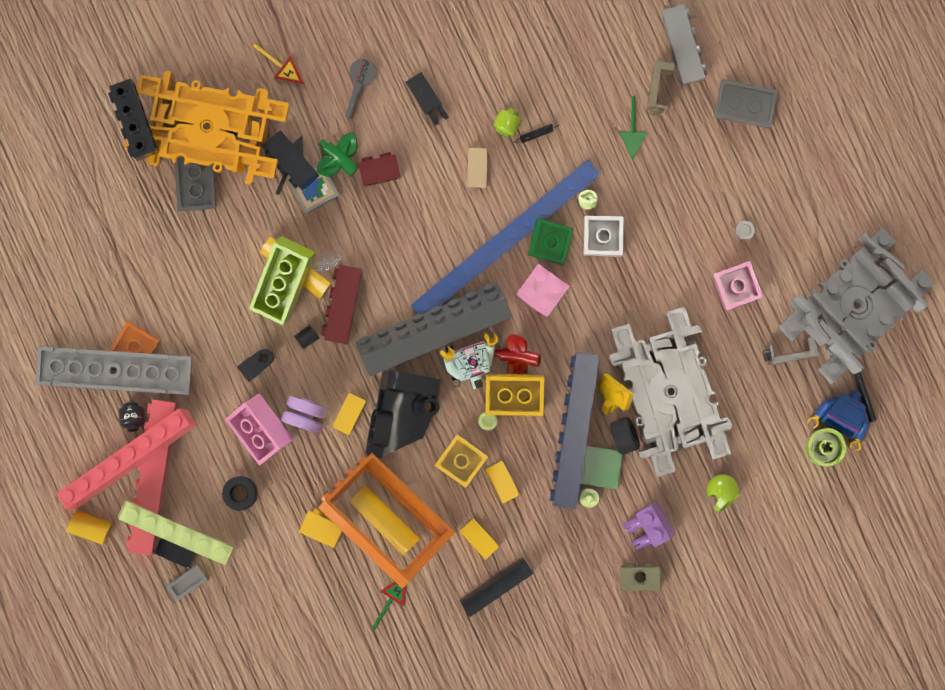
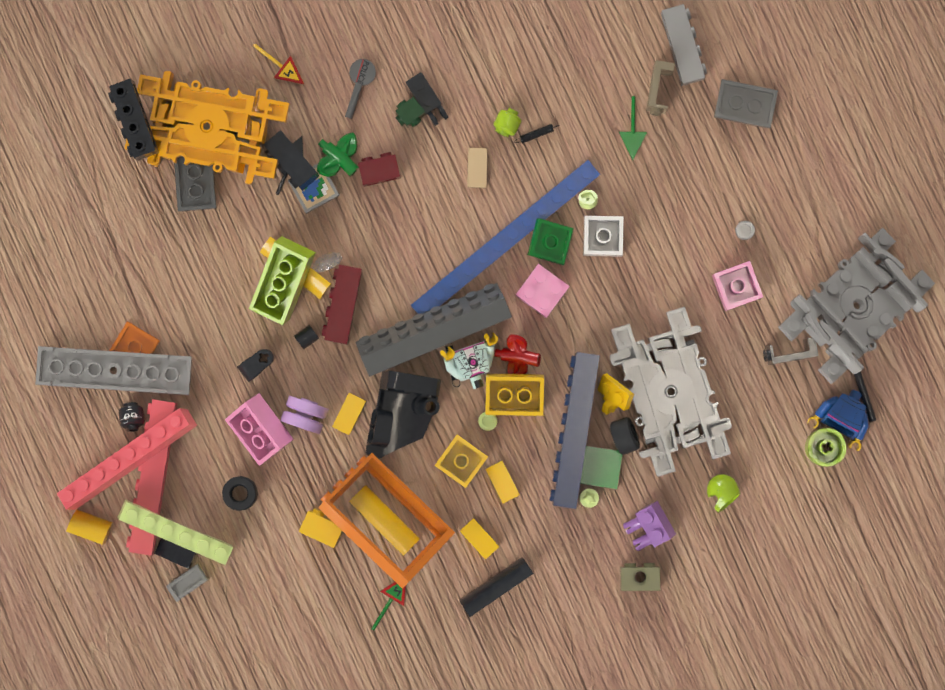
(409, 113): none -> dark green brick

